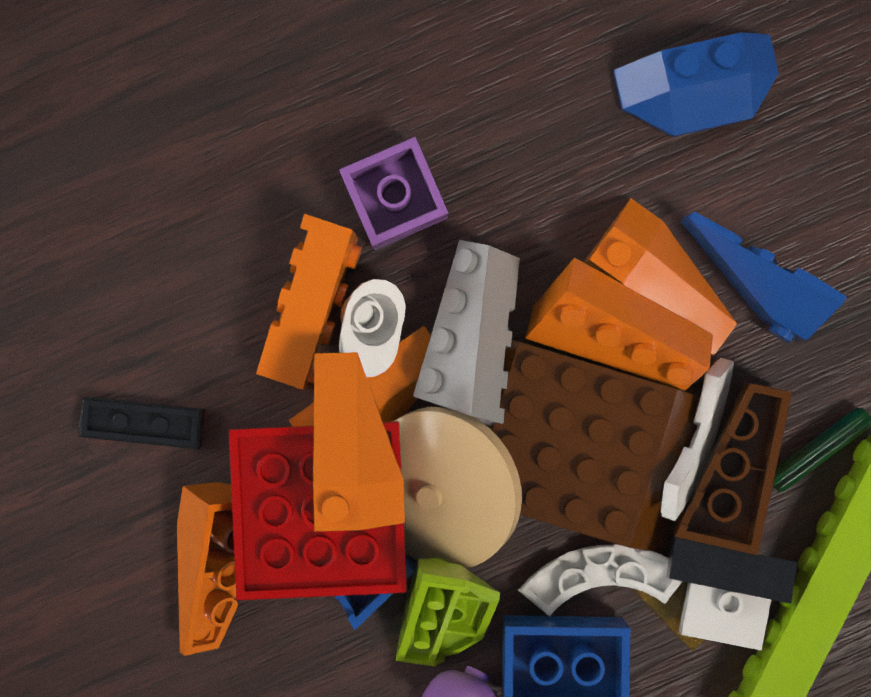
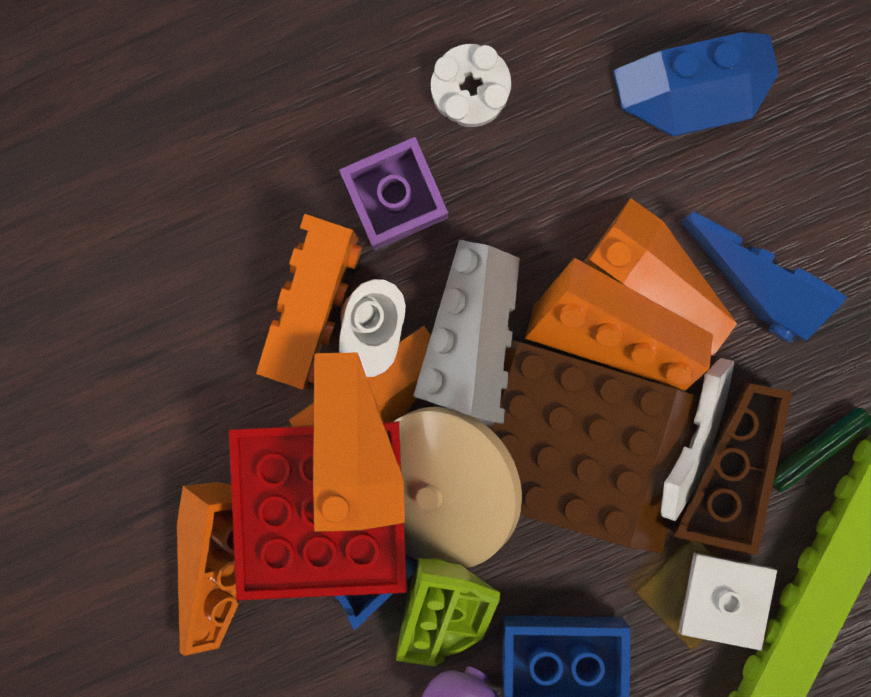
(141, 422): black tile -> none
(482, 65): none -> white plate
(598, 567): white tile -> none
(731, 570): black tile -> none

